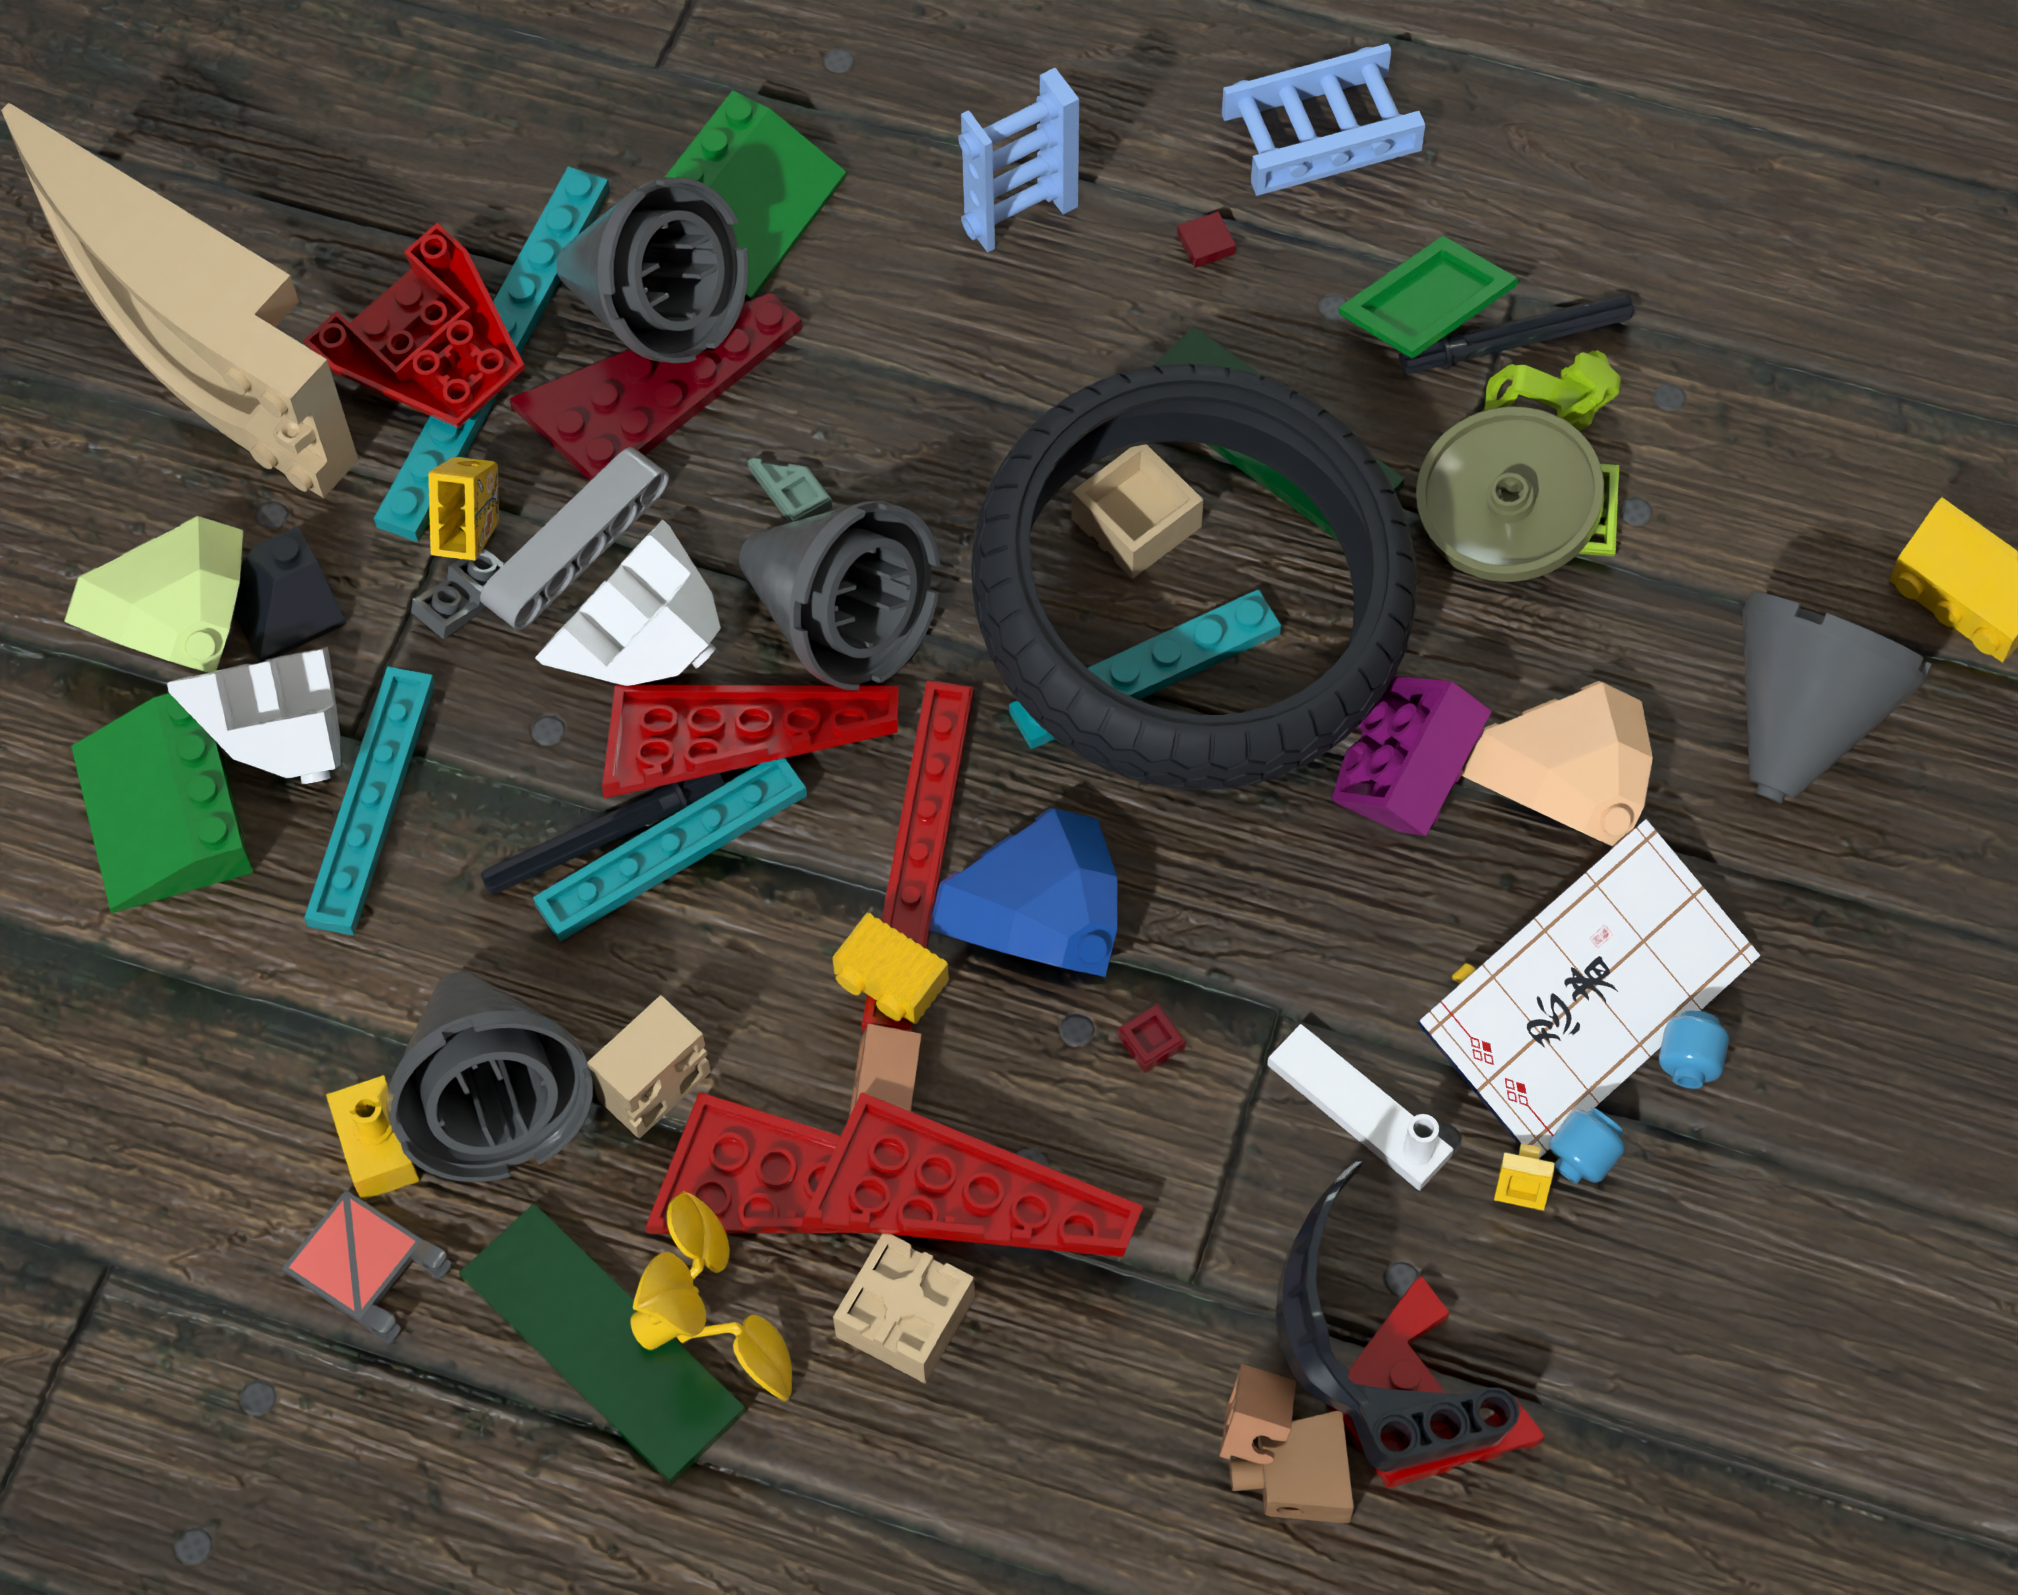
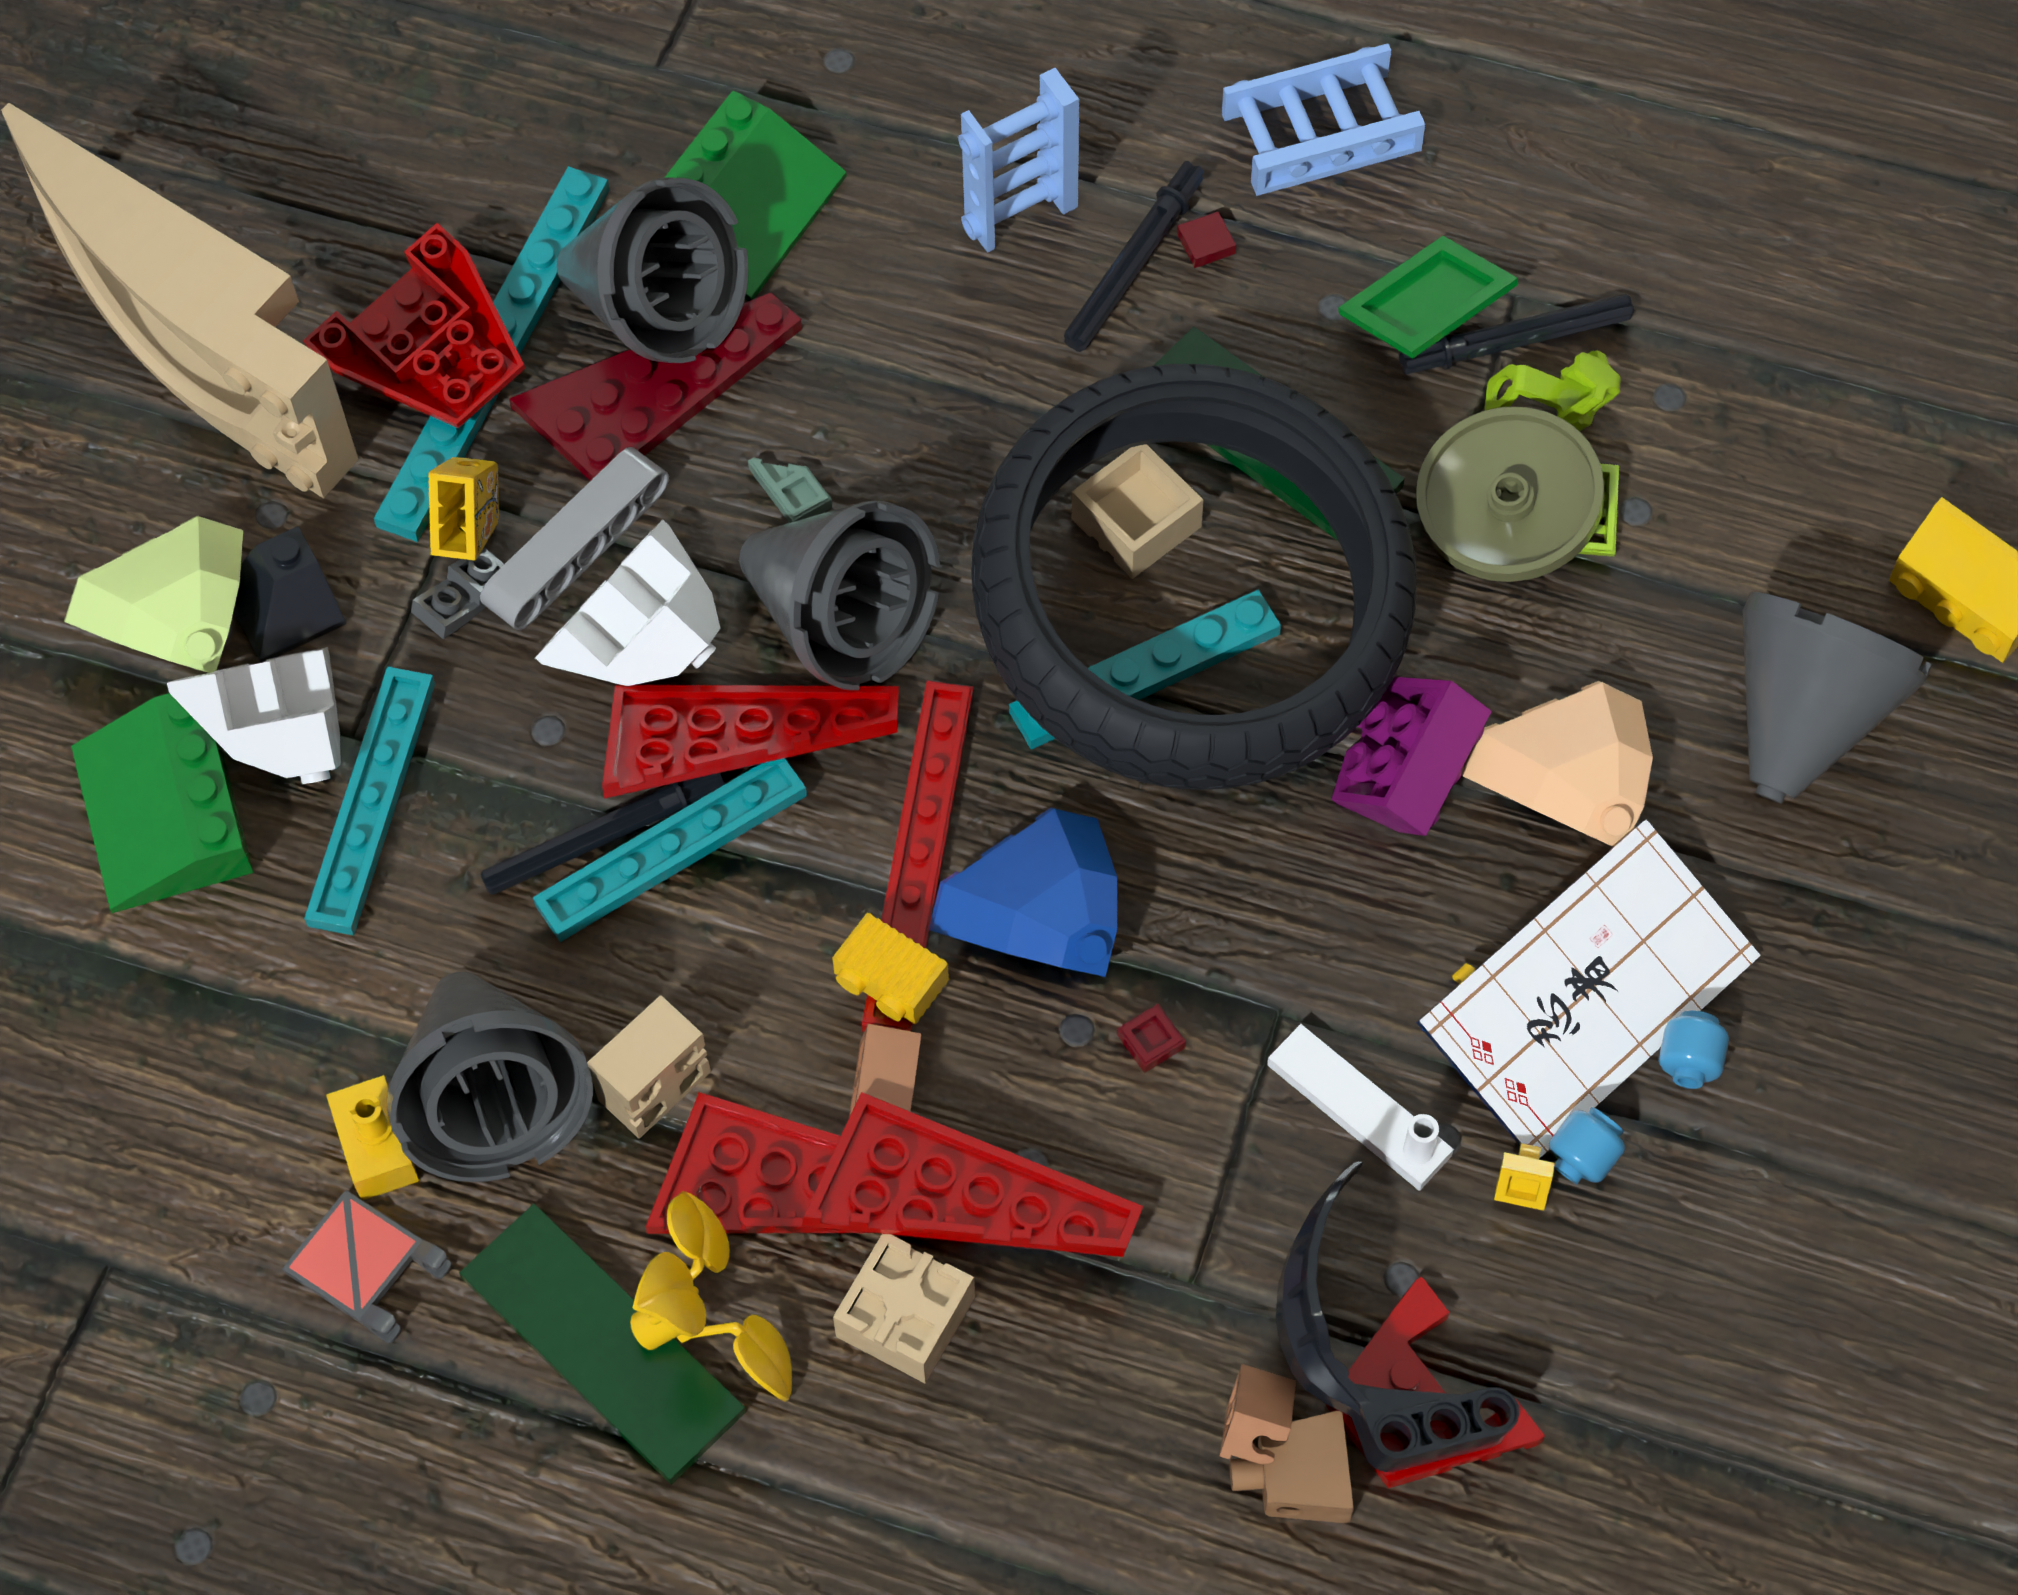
(1170, 202): none -> black axle

